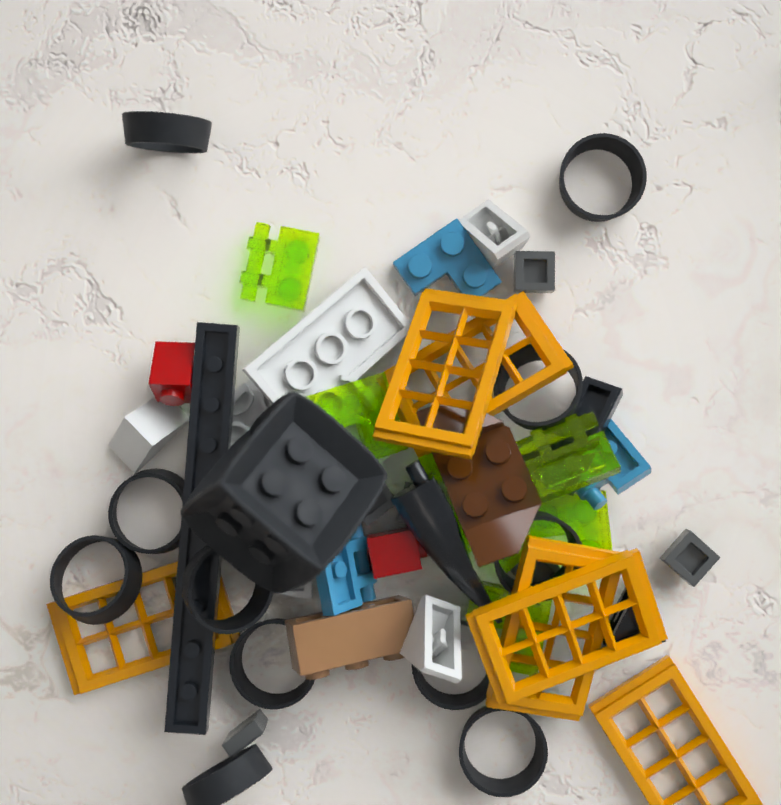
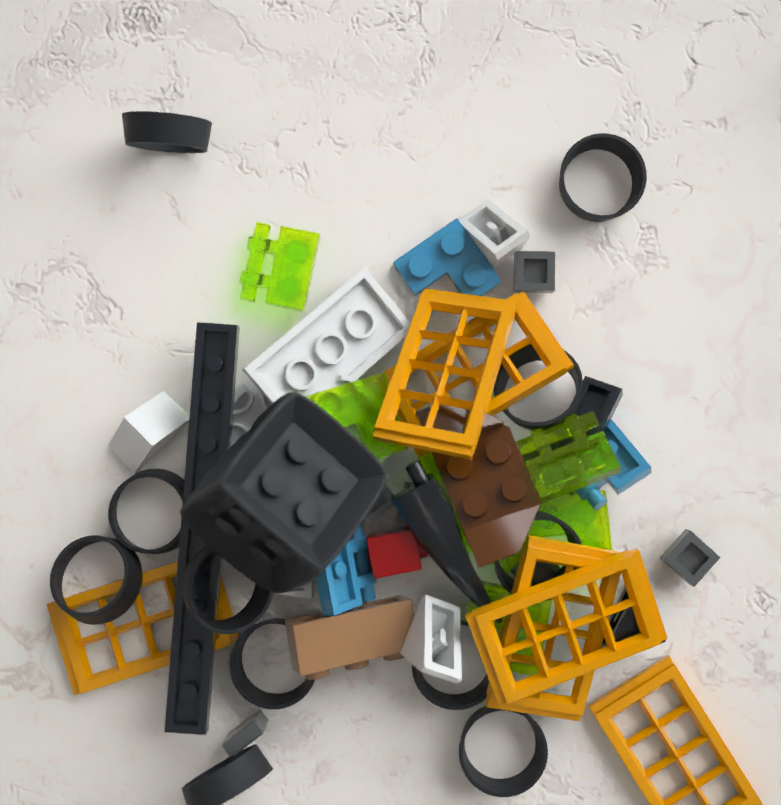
(172, 372): red brick -> none

